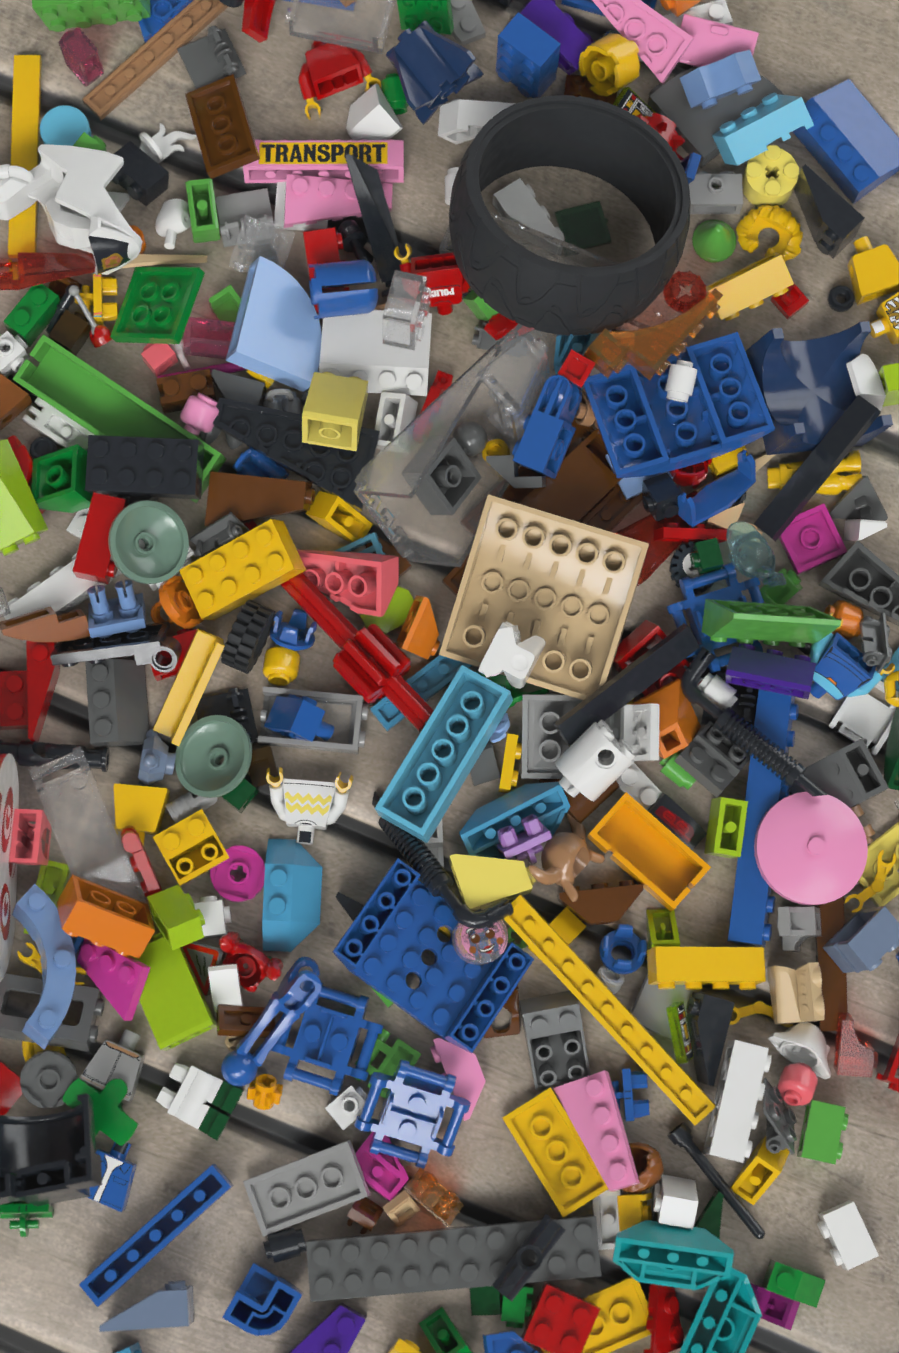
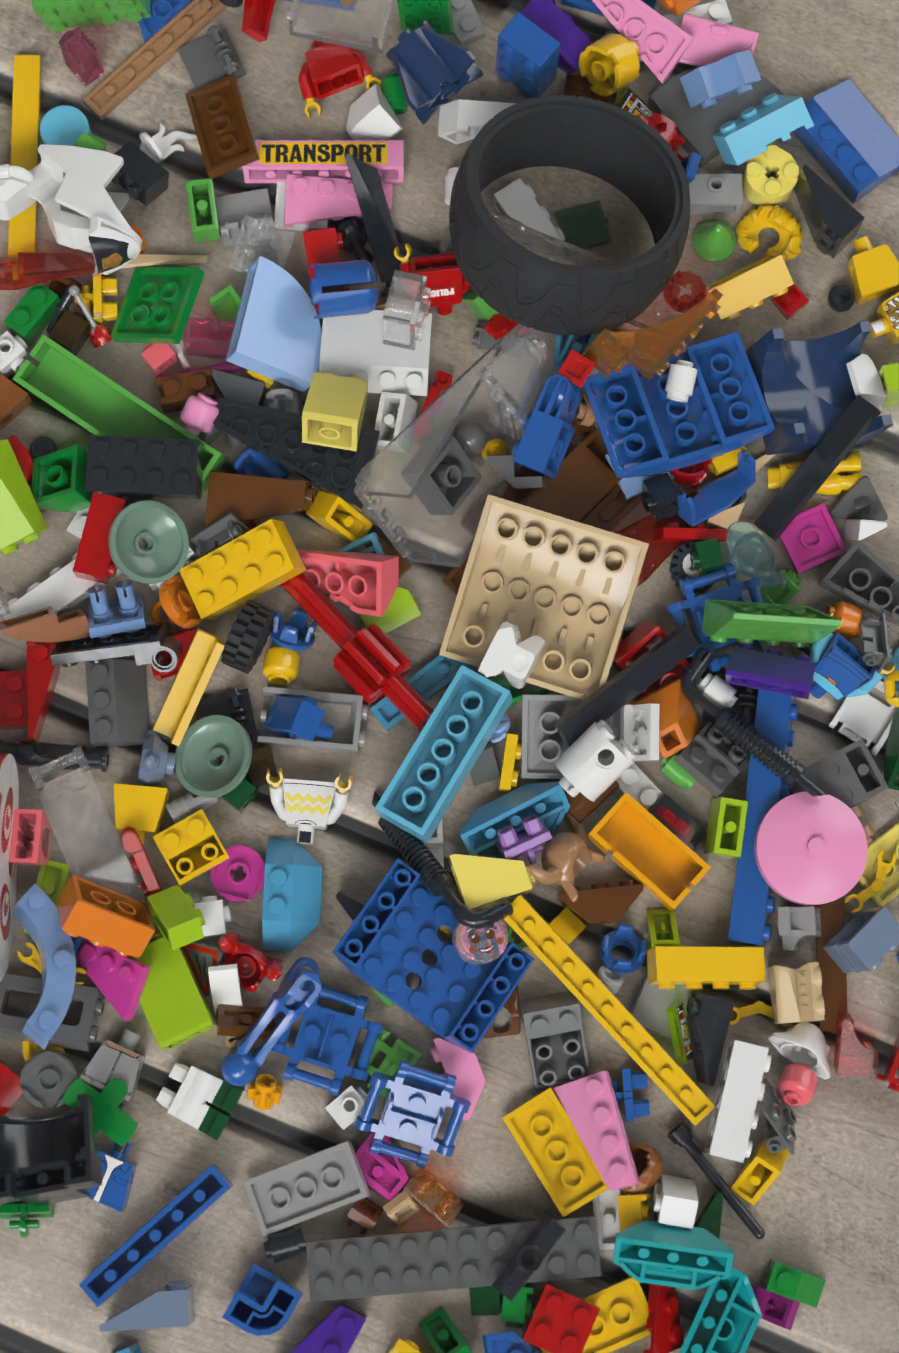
(57, 426): white hinge -> none
(172, 220): white piece -> none
(419, 629): orange slope -> none
(822, 1132): bright green brick -> none
(847, 1235): white brick -> none

